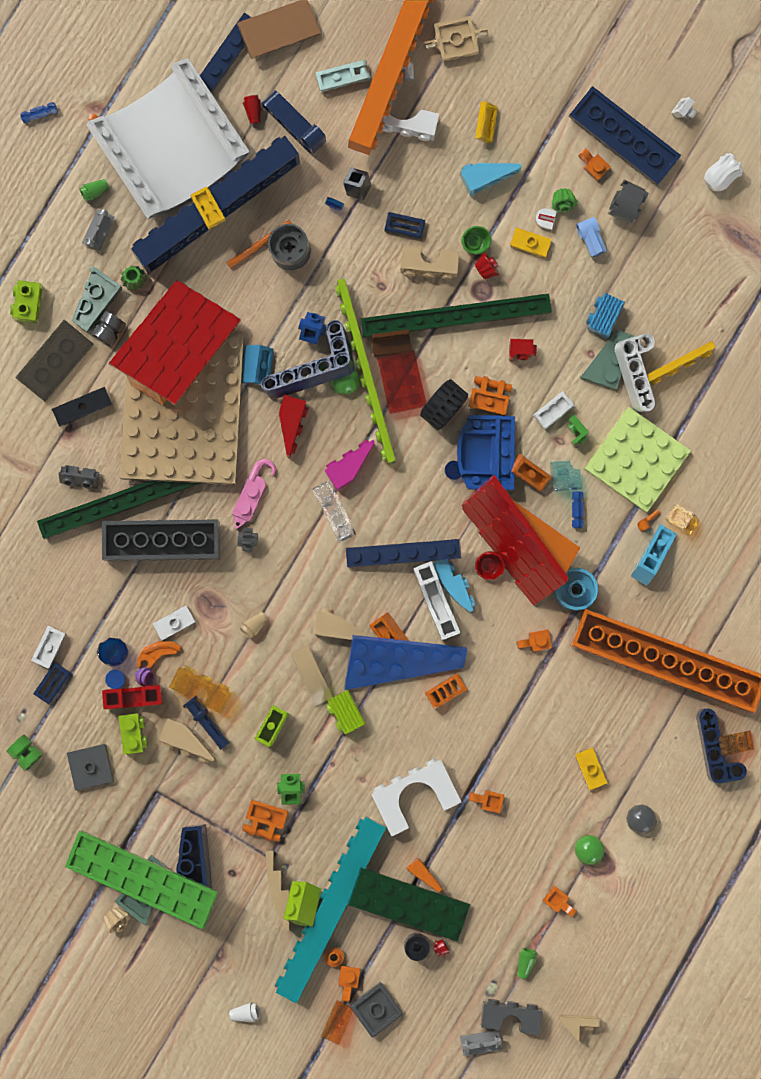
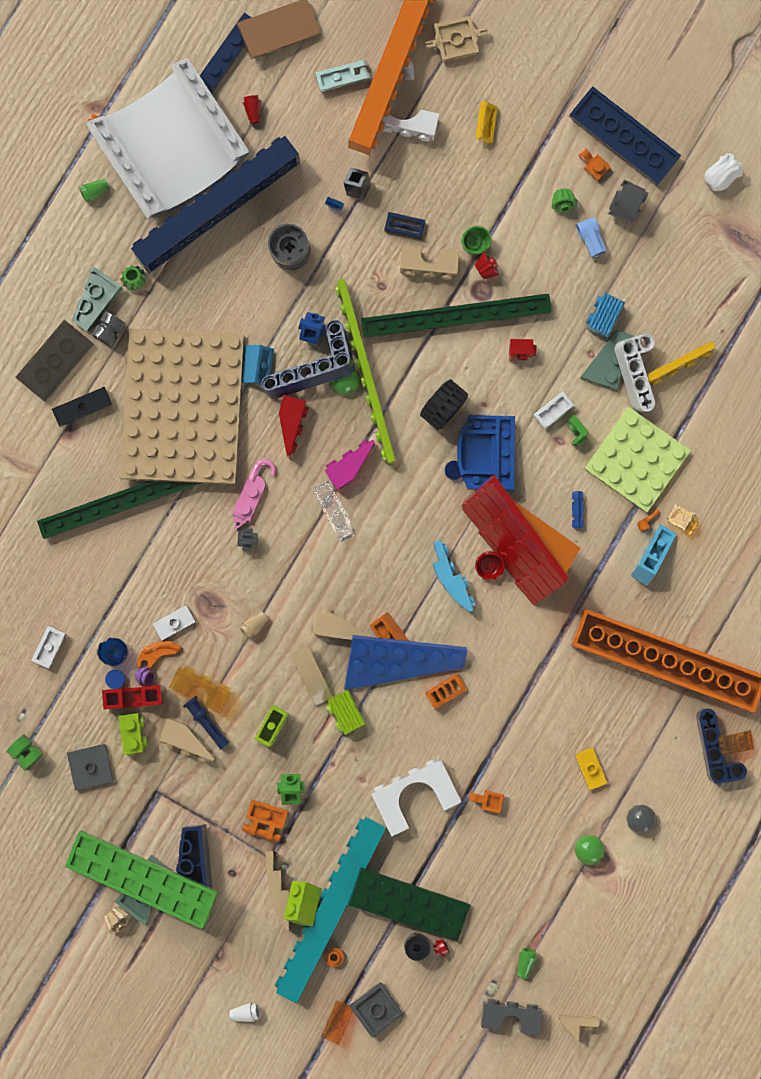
(27, 301): lime brick -> none
(38, 112): blue axle -> none
(58, 687): dark blue tile -> none
(69, 476): dark grey hinge -> none
(98, 229): light grey hinge -> none
(161, 540): dark grey brick -> none
(174, 343): red piece -> none
(207, 207): yellow plate -> none
(250, 250): orange bar -> none
(308, 136): dark blue beam -> none
(349, 979): orange plate -> none
(391, 343): reddish brown panel -> none
(401, 382): clear red plate -> none
(403, 553): dark blue plate -> none
(420, 871): orange slope -> none
(436, 601): white arch -> none
(481, 1042): light grey hinge -> none
(484, 175): medium azure slope -> none
(488, 401): orange plate -> none
(530, 242): yellow plate -> none
(530, 473): orange slope -> none
(537, 640): orange plate -> none
(545, 218): white tile -> none
(557, 900): orange plate -> none
(564, 476): clear light blue brick -> none
(586, 593): medium azure wheel -> none
(684, 109): white tile -> none

